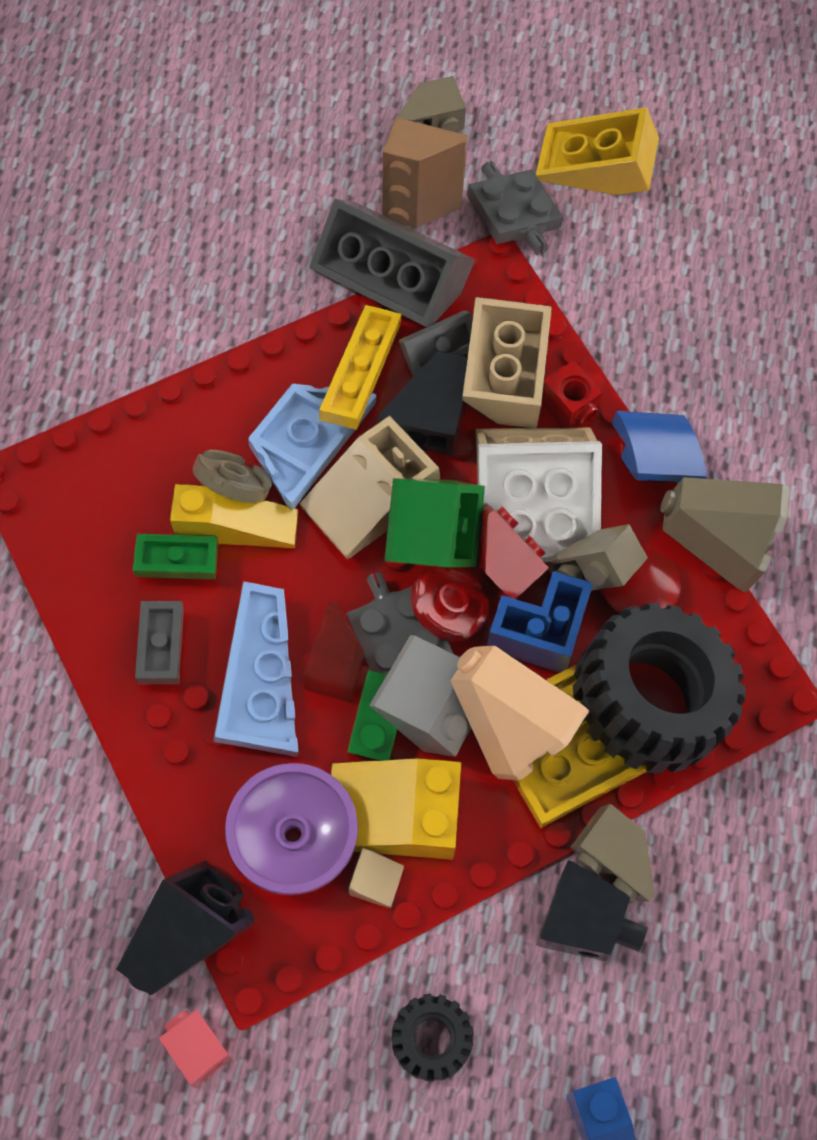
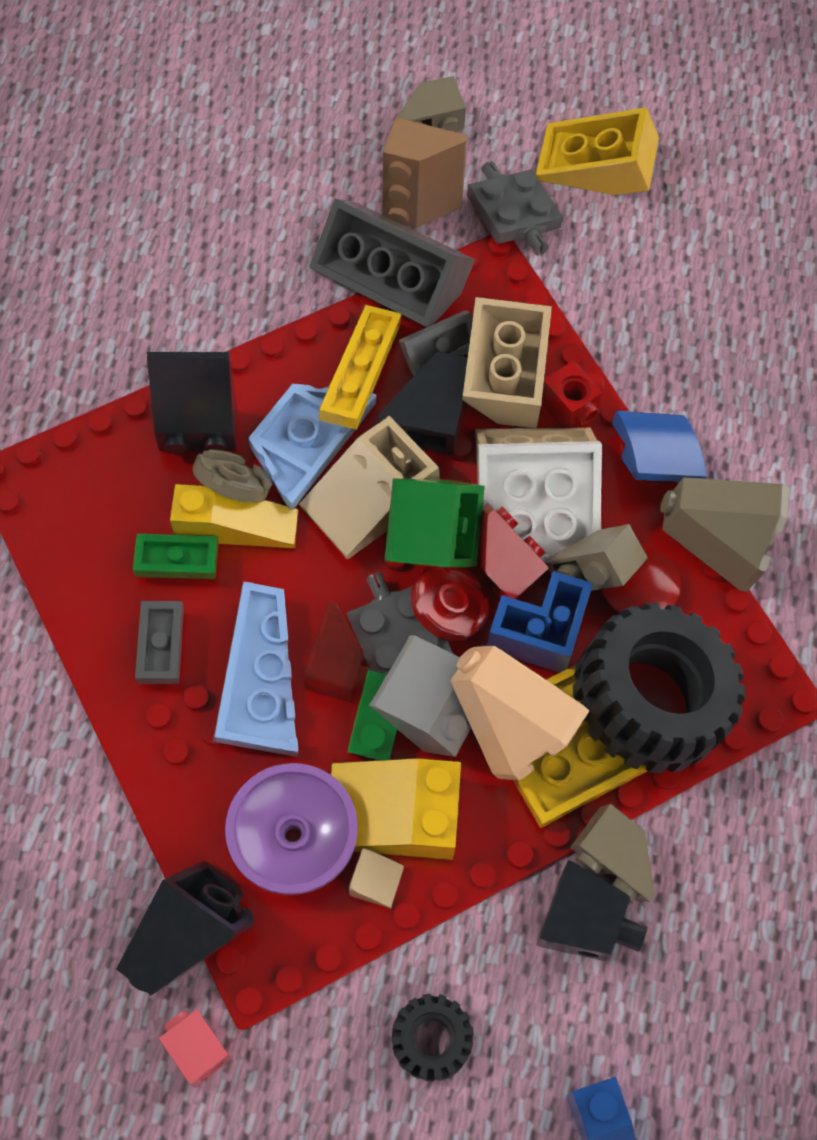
(193, 401): none -> black slope

